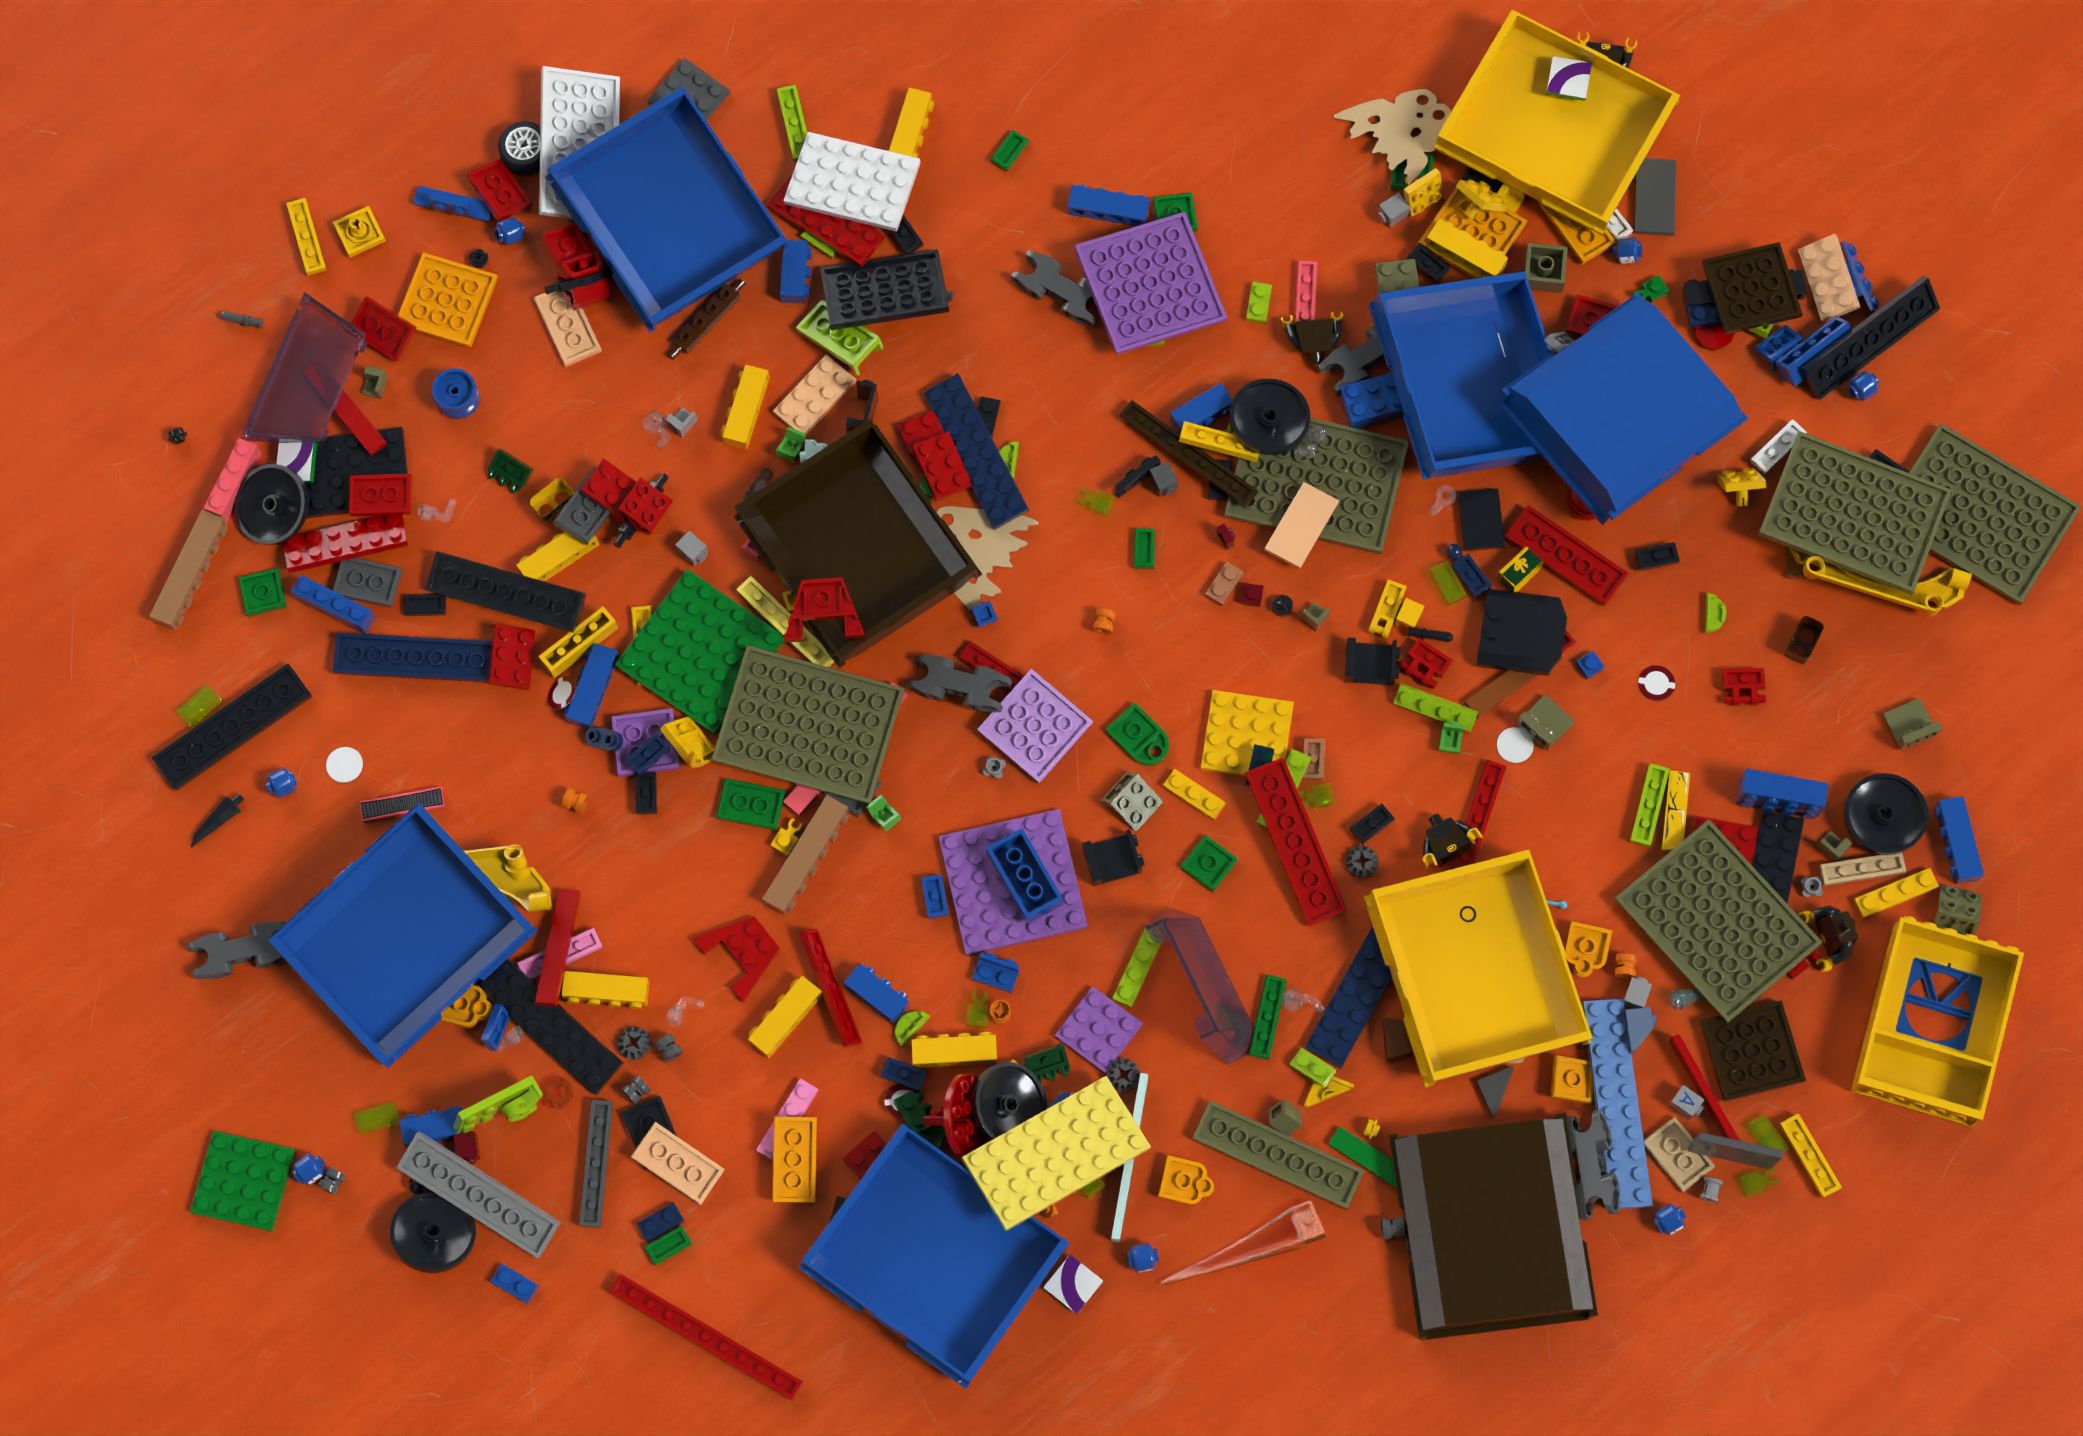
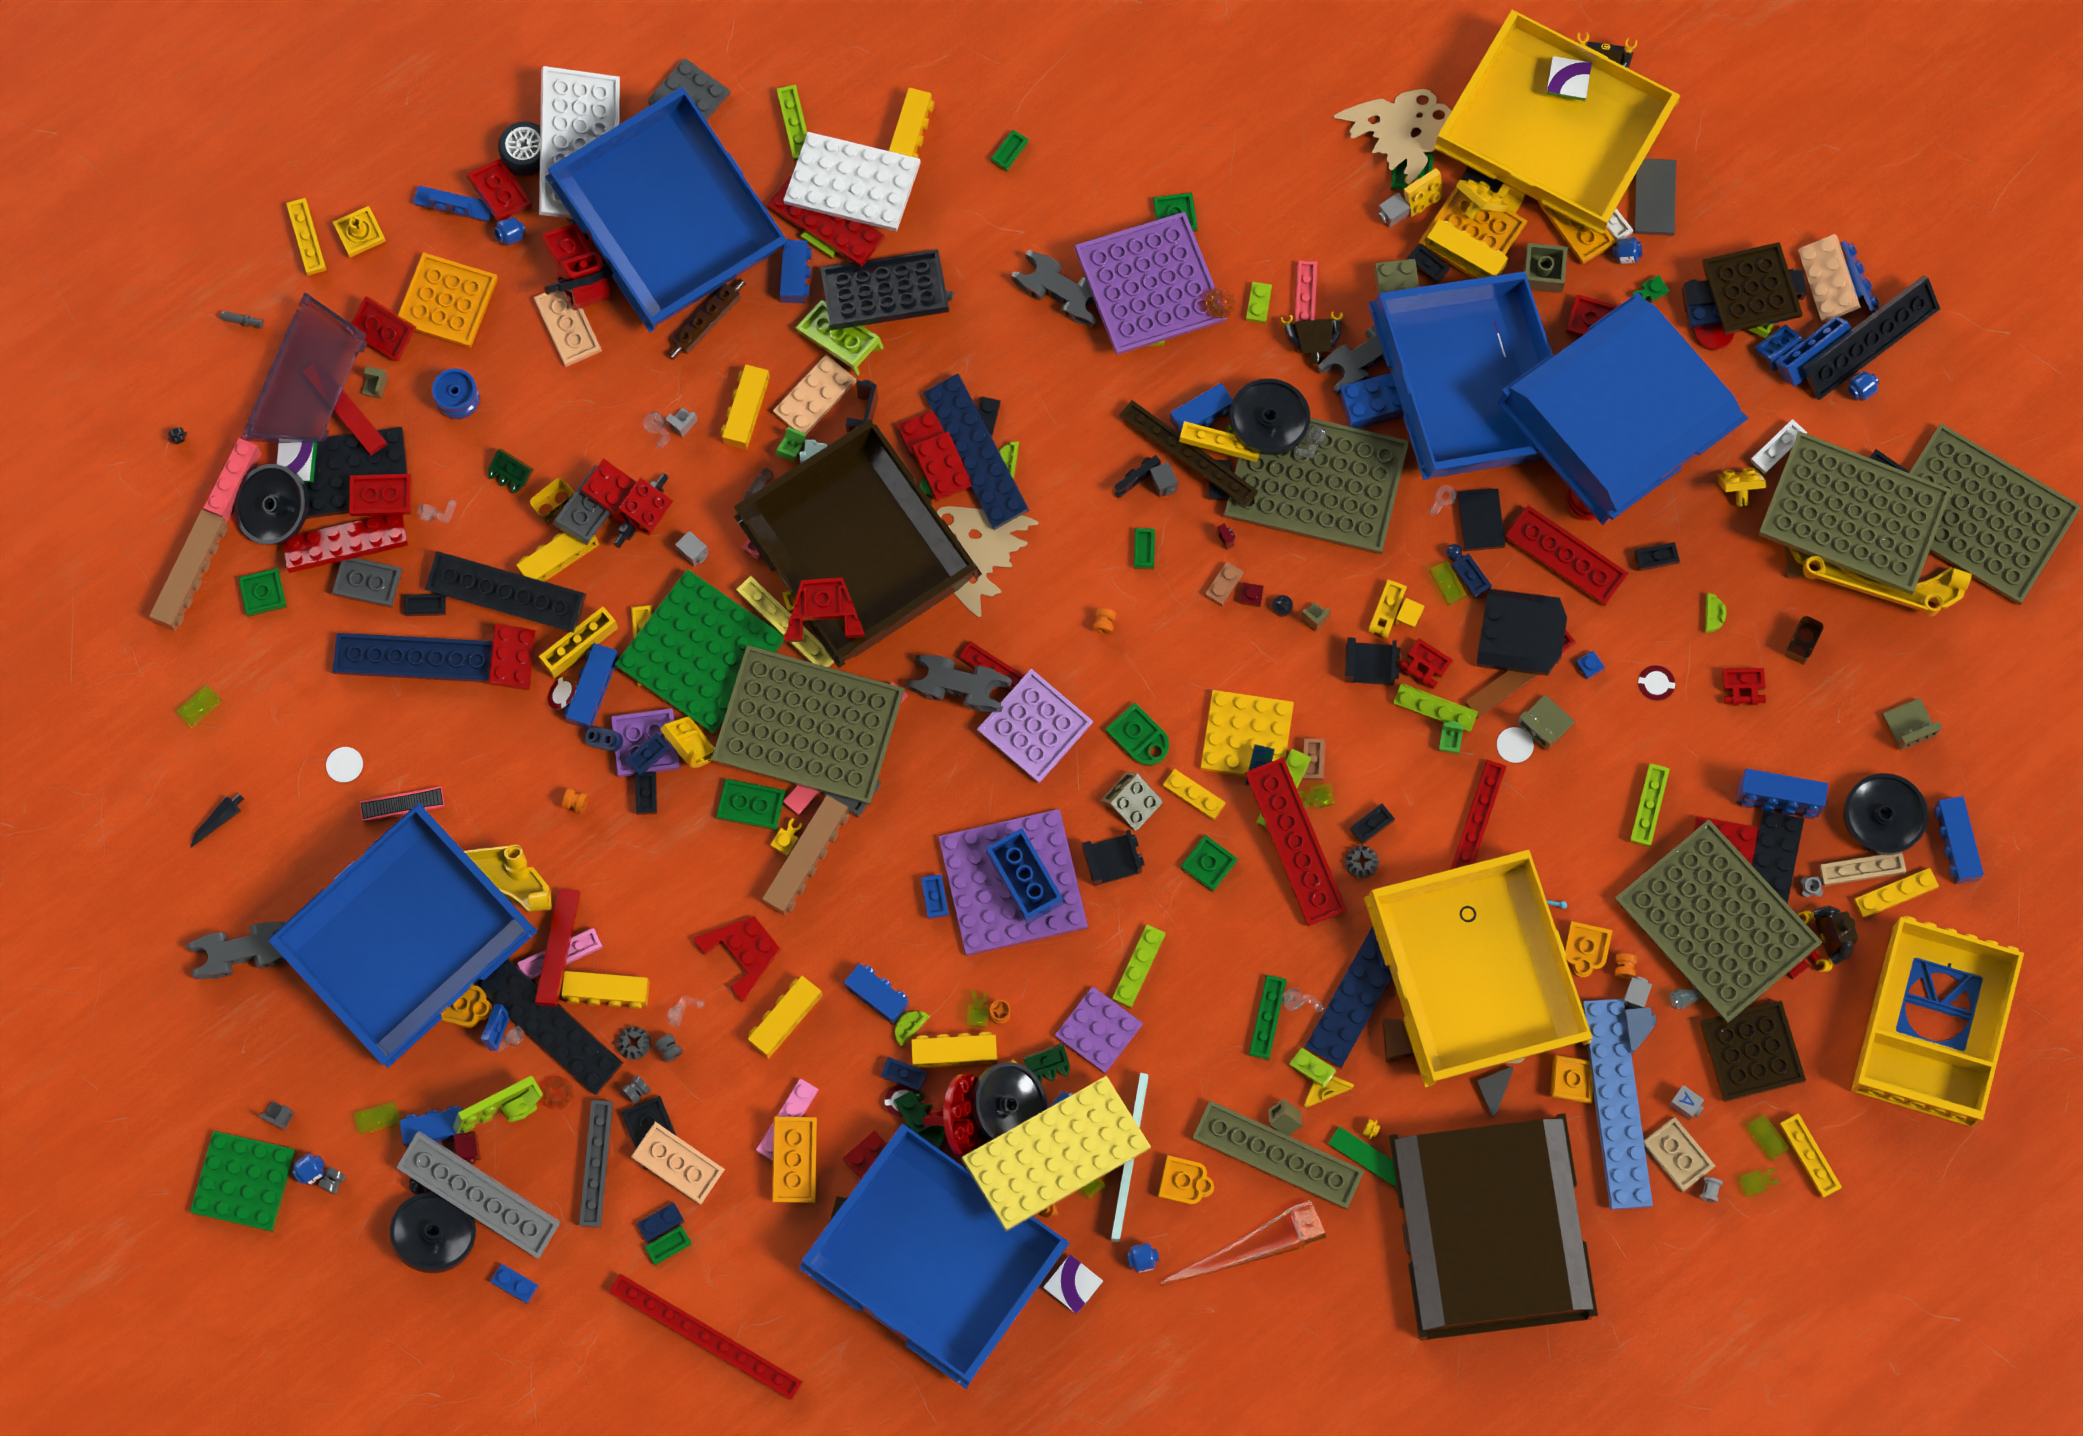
(232, 727): black plate -> none
(278, 1115): none -> dark grey panel
(281, 783): blue head -> none
(333, 604): blue brick -> none
(481, 262): black plate -> none
(830, 988): red tile -> none
(883, 813): bright green bracket -> none
(907, 237): black plate -> none
(984, 614): blue plate -> none
(996, 972): blue bracket -> none
(1000, 764): light grey plate -> none
(1099, 502): clear neon green plate -> none
(1108, 206): blue brick -> none
(1133, 1075): dark grey gear -> none
(1214, 308): none -> clear orange gear
(1225, 1023): windscreen -> none
(1301, 525): light nougat tile -> none
(1392, 1228): dark grey wheel -> none
(1430, 634): black piece -> none
(1447, 840): torso -> none
(1520, 570): piece -> none
(1558, 341): light grey plate -> none
(1594, 1180): dark grey piece -> none
(1669, 1219): blue head -> none
(1675, 810): yellow tile -> none
(1702, 1087): red tile -> none
(1735, 1151): dark grey tile -> none
(1833, 846): olive panel -> none
(1958, 910): olive bracket -> none

